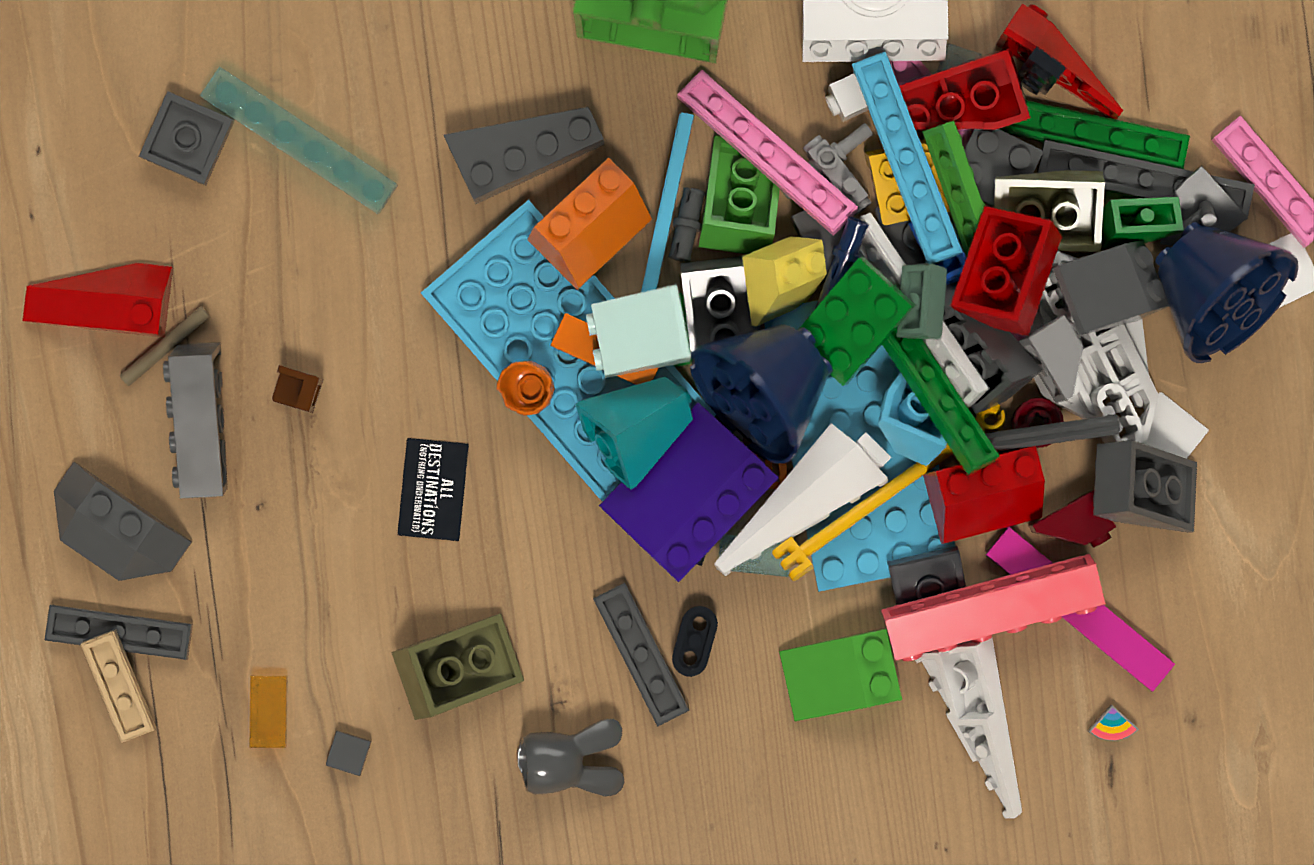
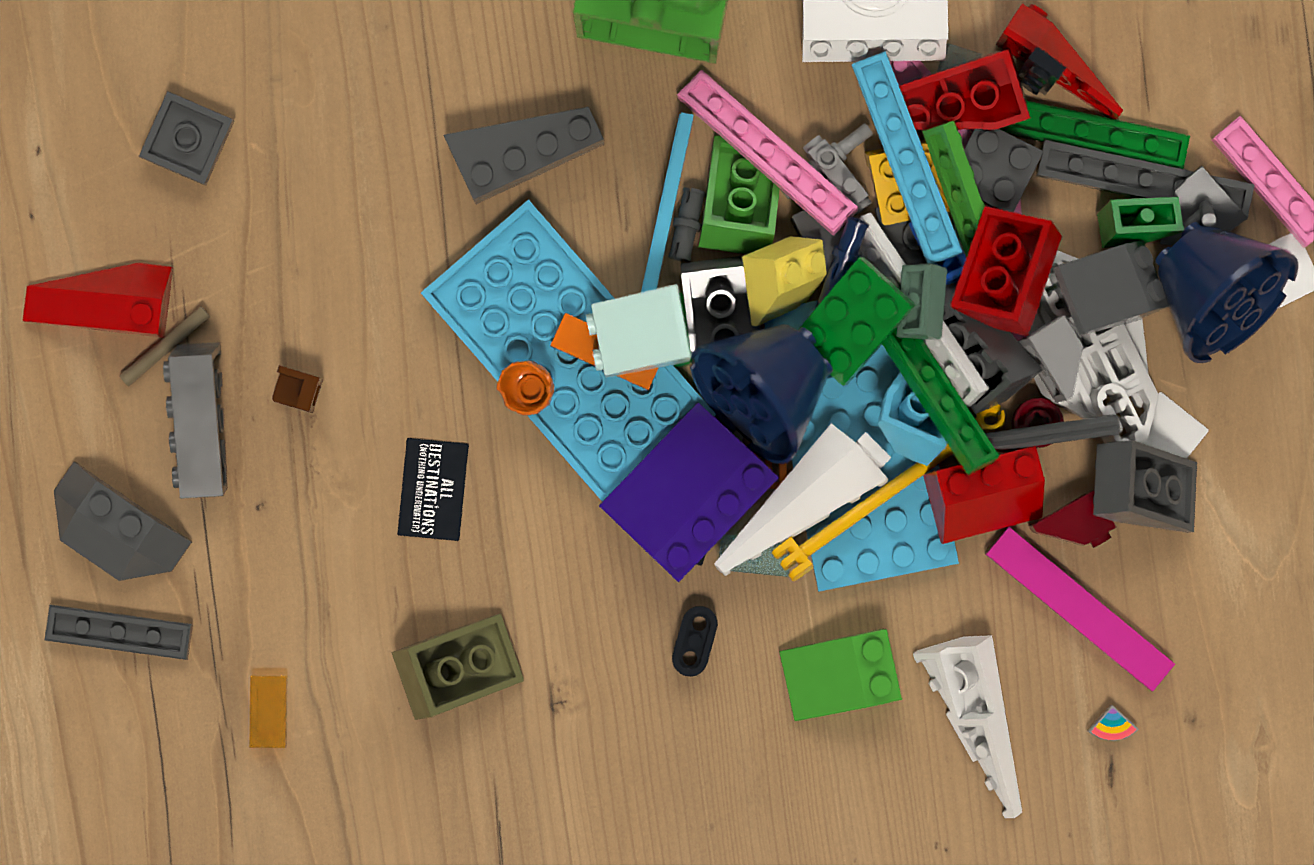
(118, 686): tan tile -> none
(299, 140): clear light blue plate -> none
(348, 753): dark grey tile -> none
(554, 760): dark grey piece -> none
(591, 224): orange slope -> none
(636, 425): teal slope -> none
(641, 654): dark grey tile -> none
(846, 98): white plate -> none
(926, 575): black tile -> none
(993, 607): coral brick -> none
(1066, 197): olive slope -> none

